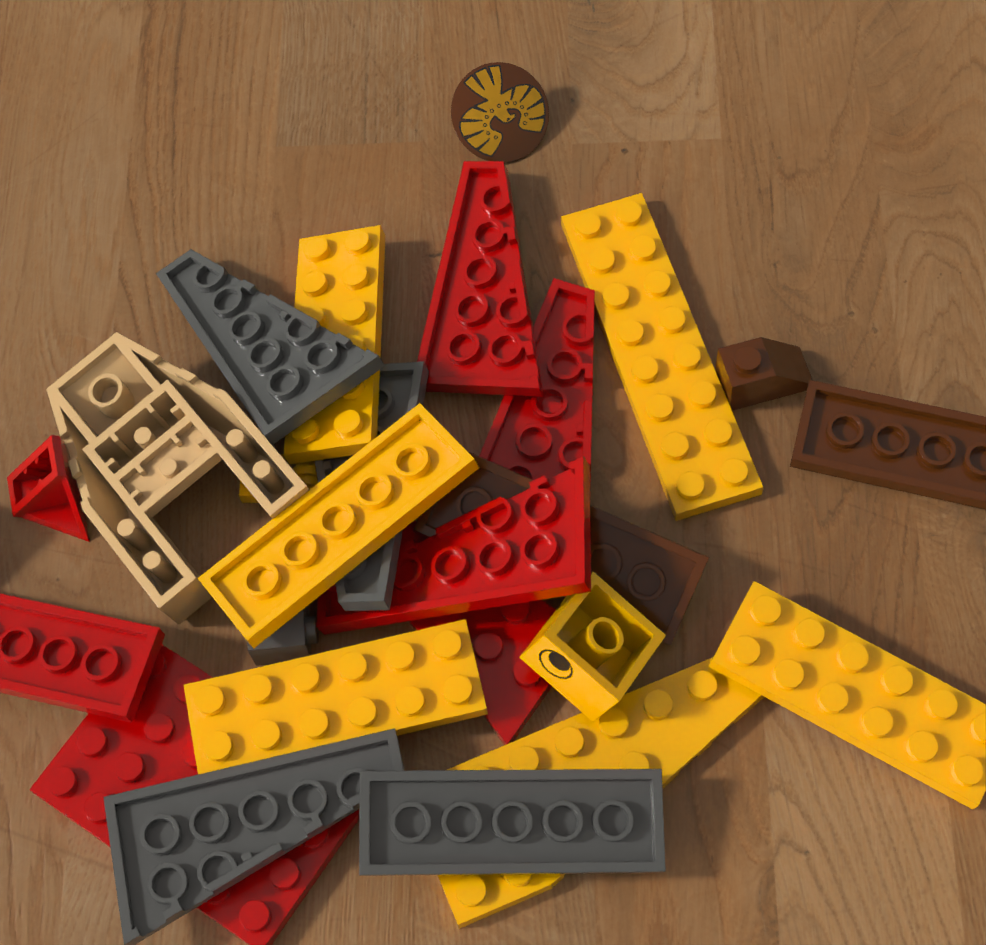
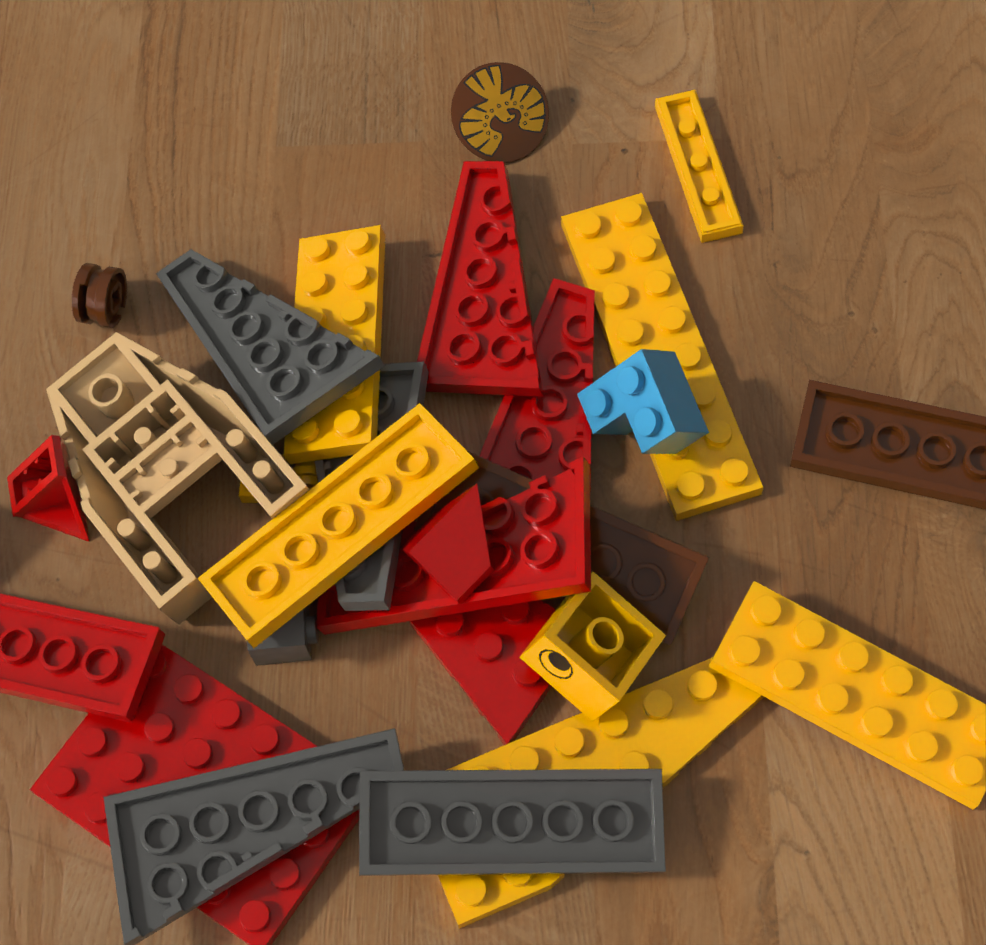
(99, 295): none -> reddish brown wheel
(336, 696): yellow plate -> none
(453, 546): none -> red slope
(645, 397): none -> dark azure brick
(698, 166): none -> yellow tile
(760, 371): reddish brown slope -> none

